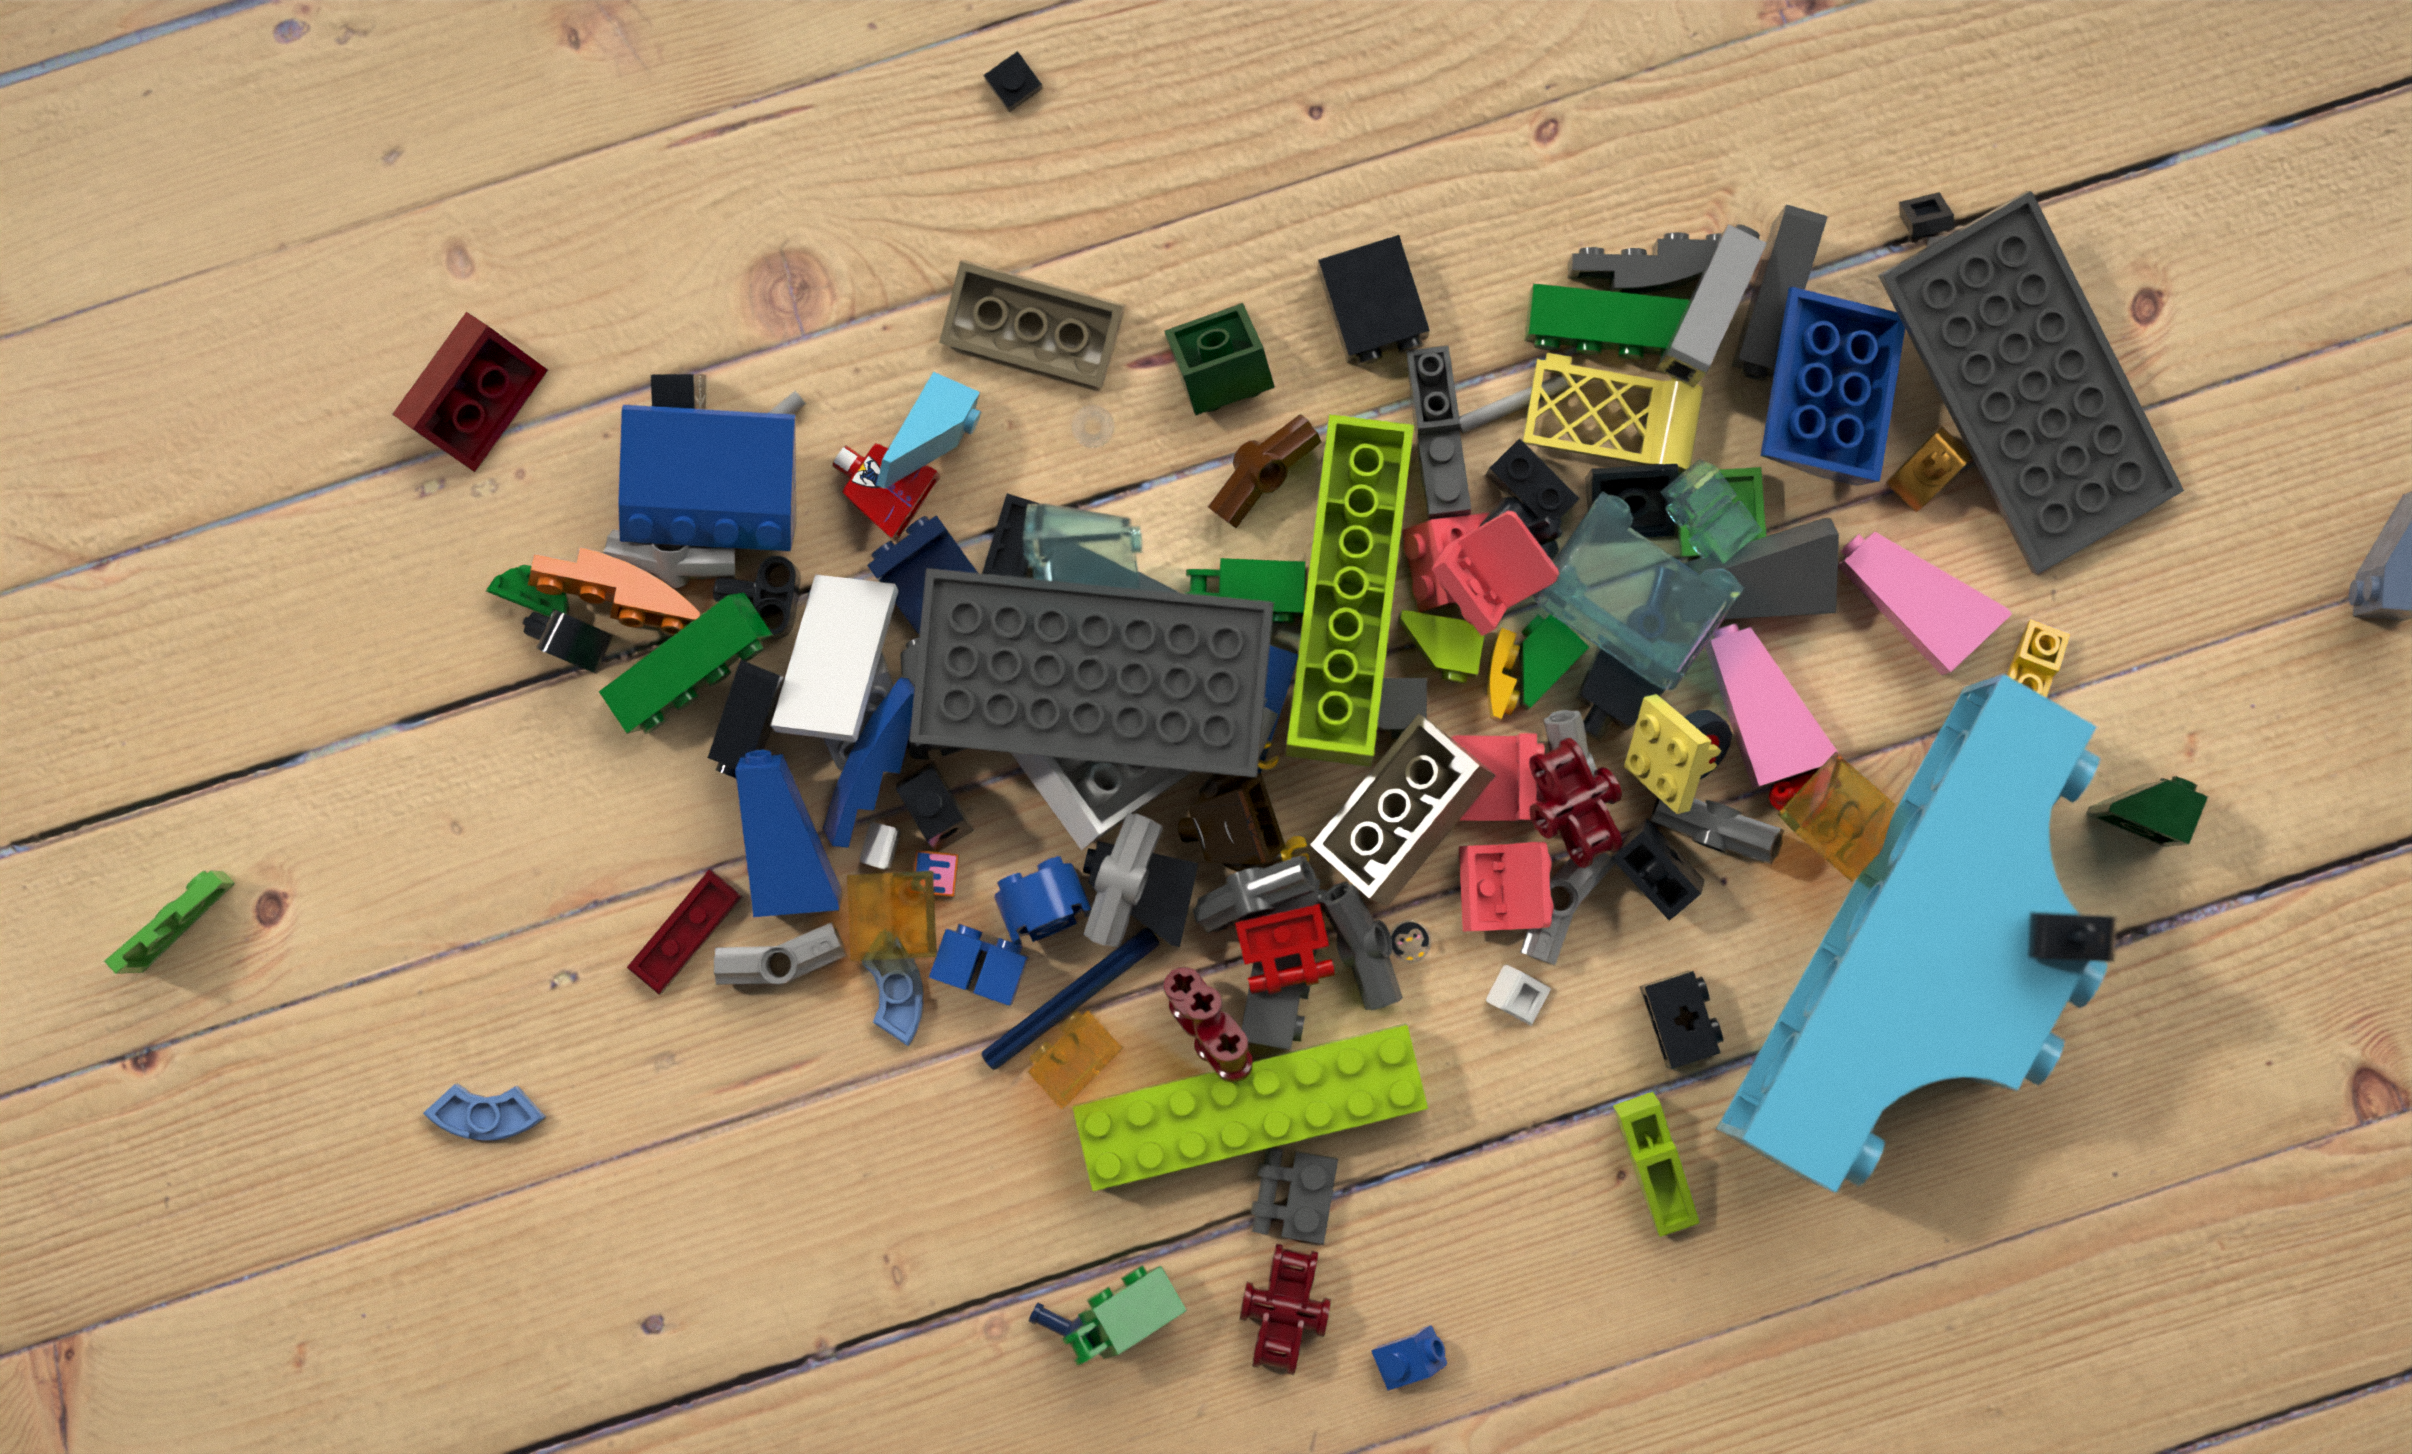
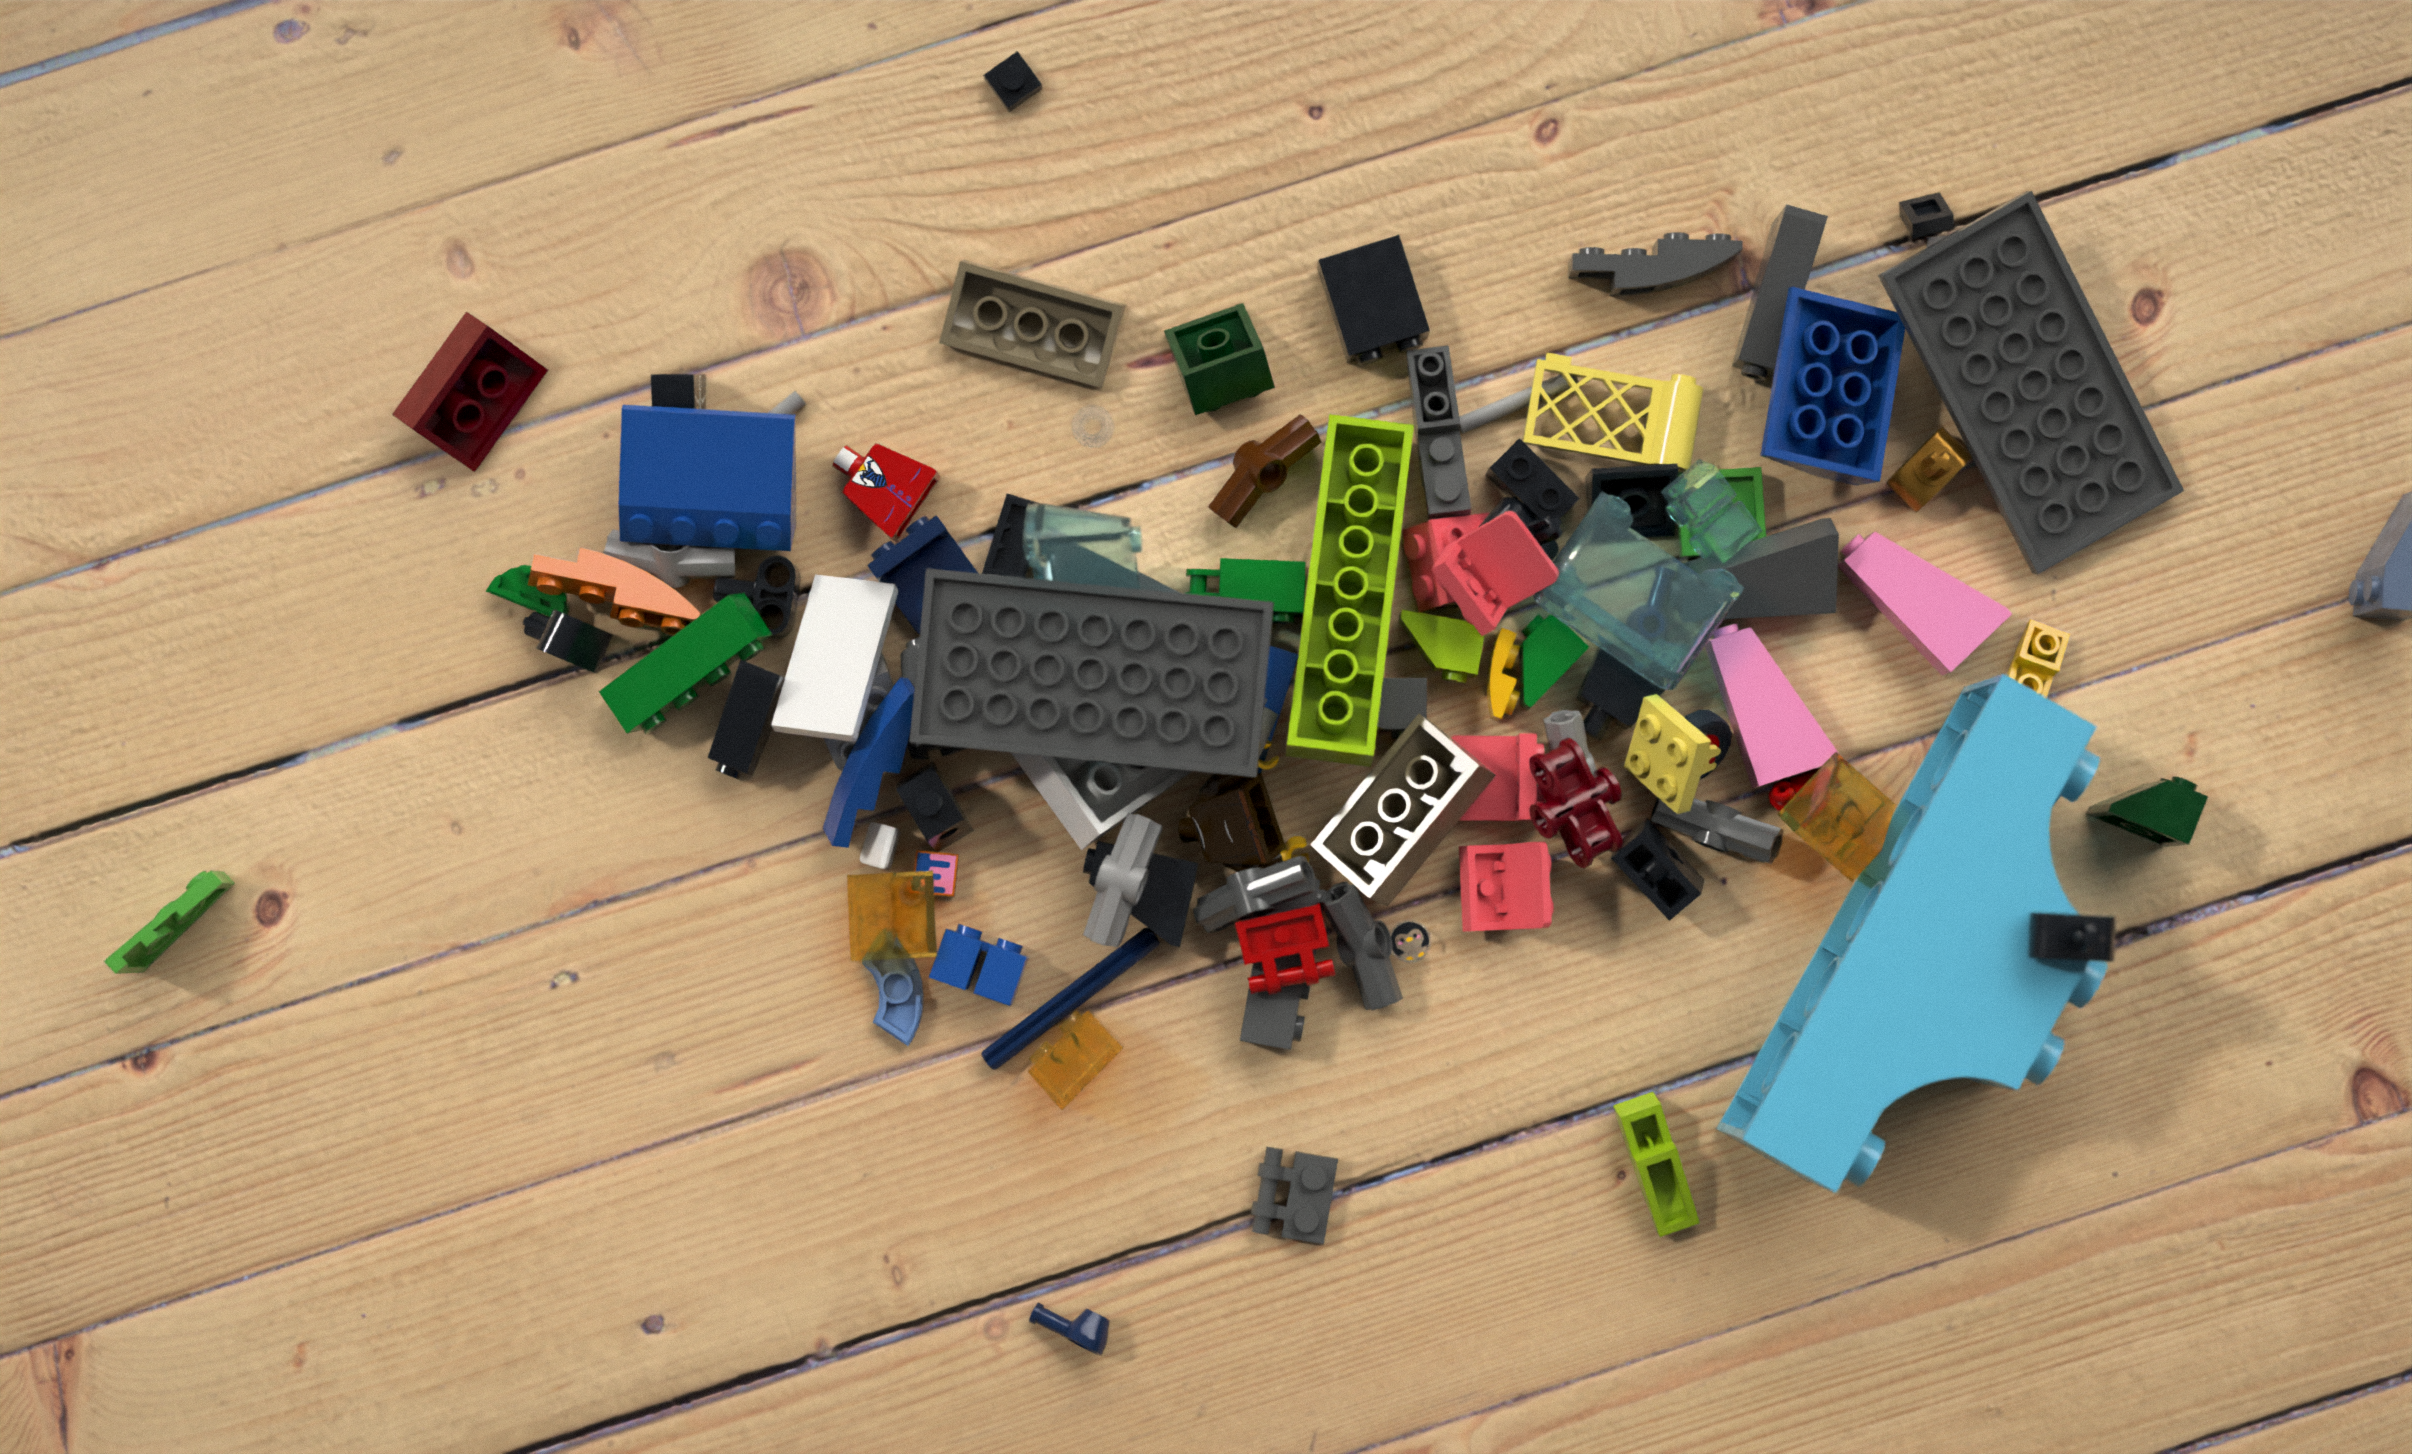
(482, 1116): medium blue tile -> none
(685, 931): dark red tile -> none
(781, 844): blue slope -> none
(805, 952): light grey piece -> none
(931, 428): medium azure slope -> none
(1041, 901): blue brick -> none
(1126, 1315): brick -> none
(1215, 1032): dark red axle -> none
(1276, 1104): lime brick -> none
(1281, 1324): dark red axle -> none
(1410, 1358): blue bracket -> none
(1518, 994): white slope -> none
(1547, 942): light grey piece -> none
(1601, 320): green brick -> none
(1676, 1043): black brick -> none
(1712, 305): slope -> none

